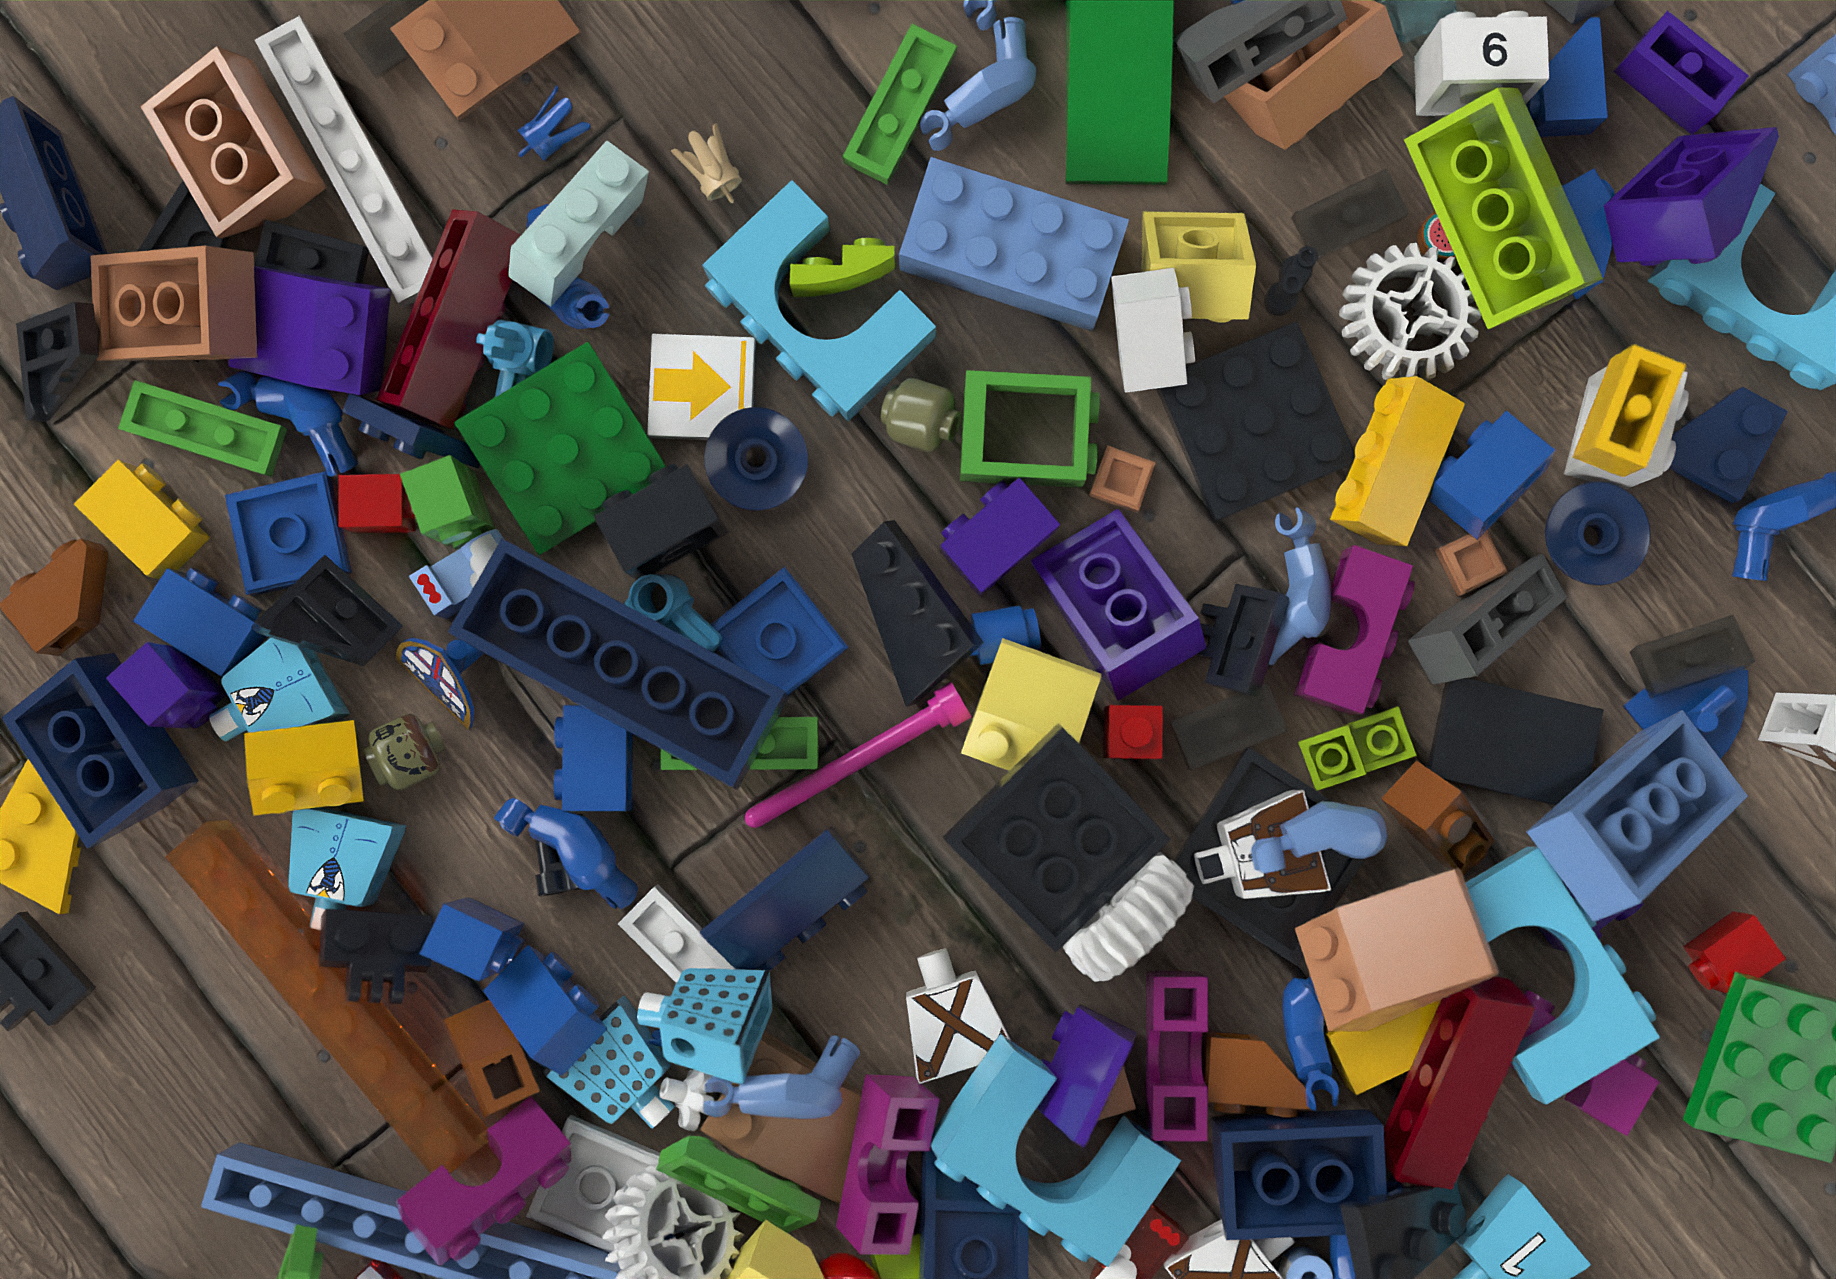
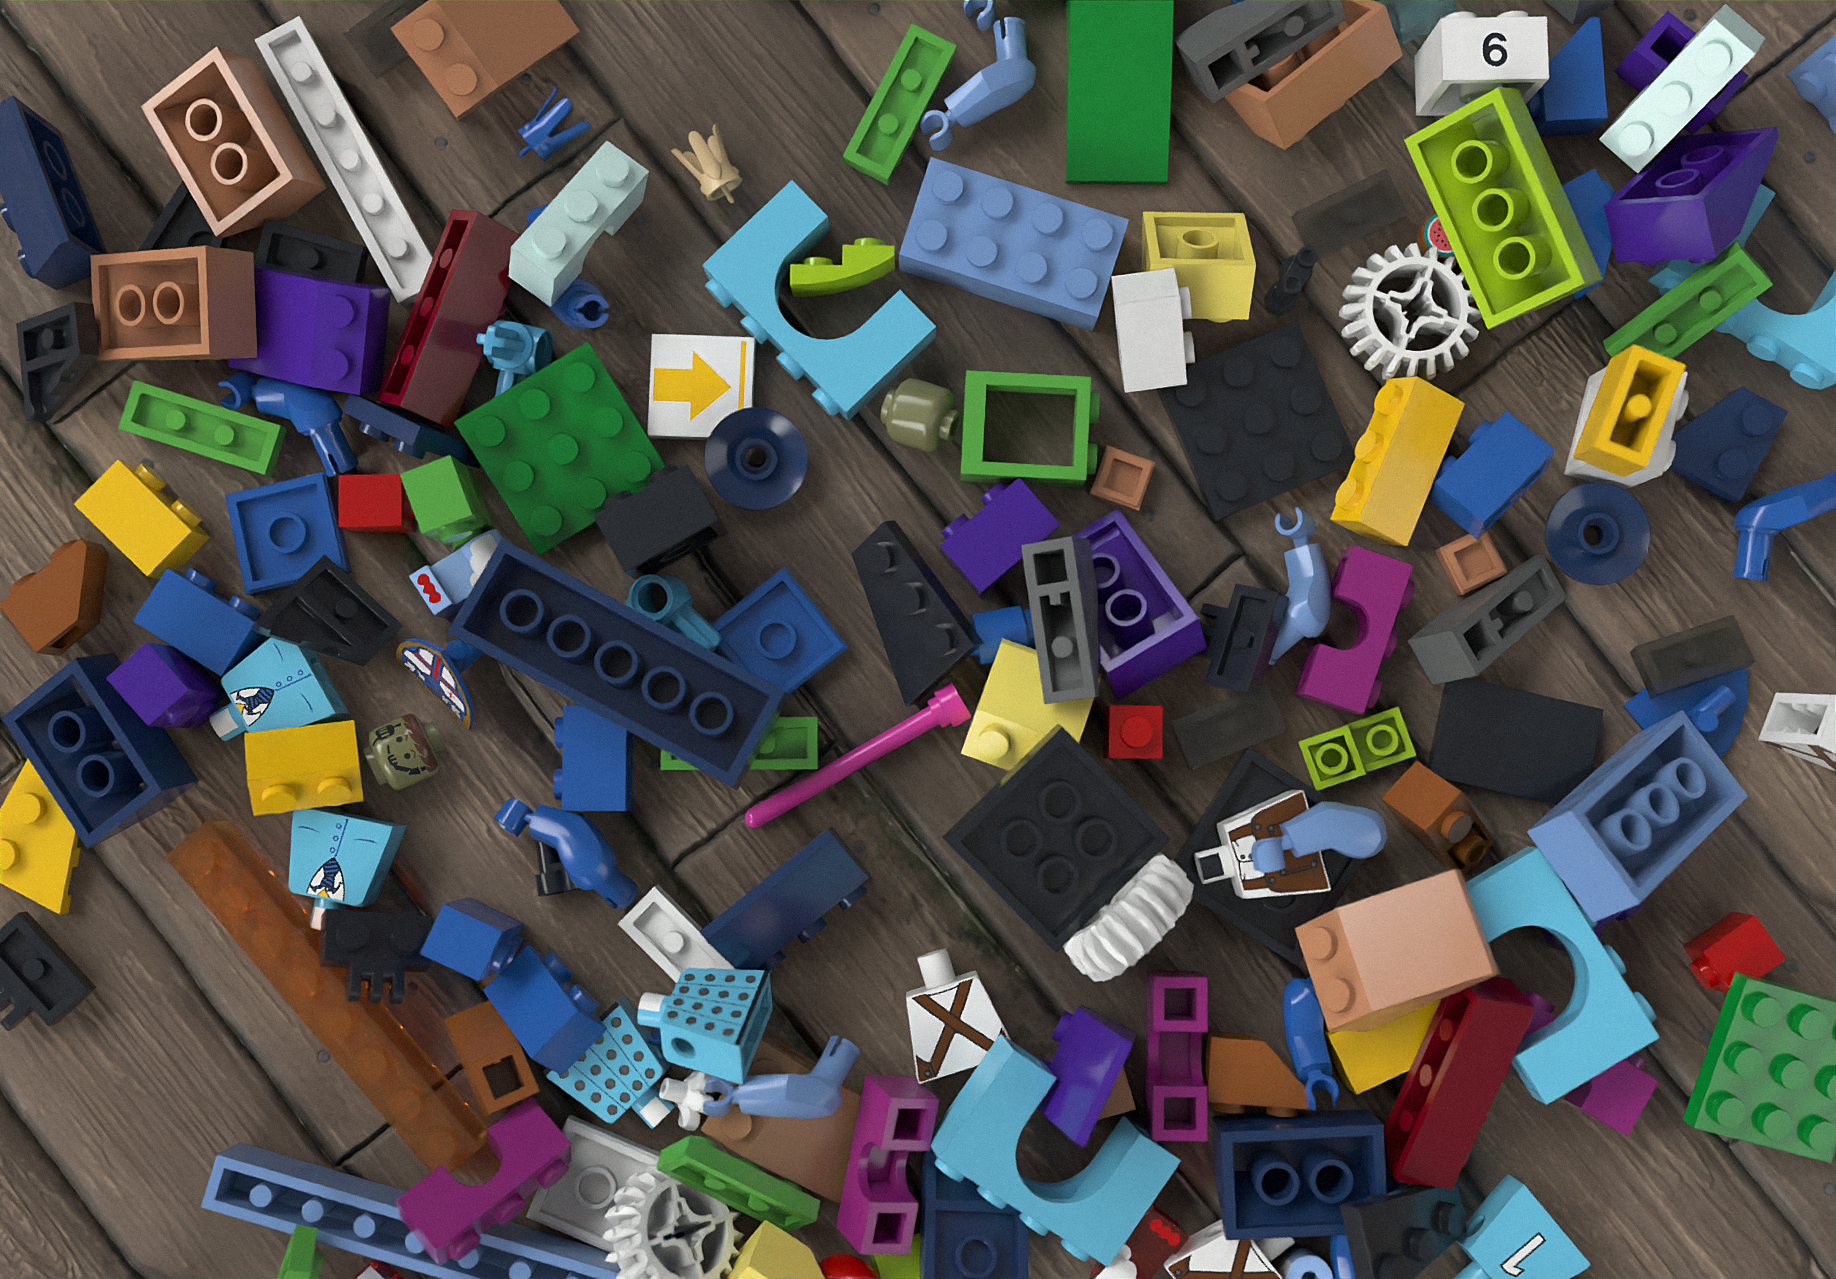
(1064, 616): none -> dark grey slope
(1682, 88): none -> light aqua arch
(1694, 305): none -> bright green plate

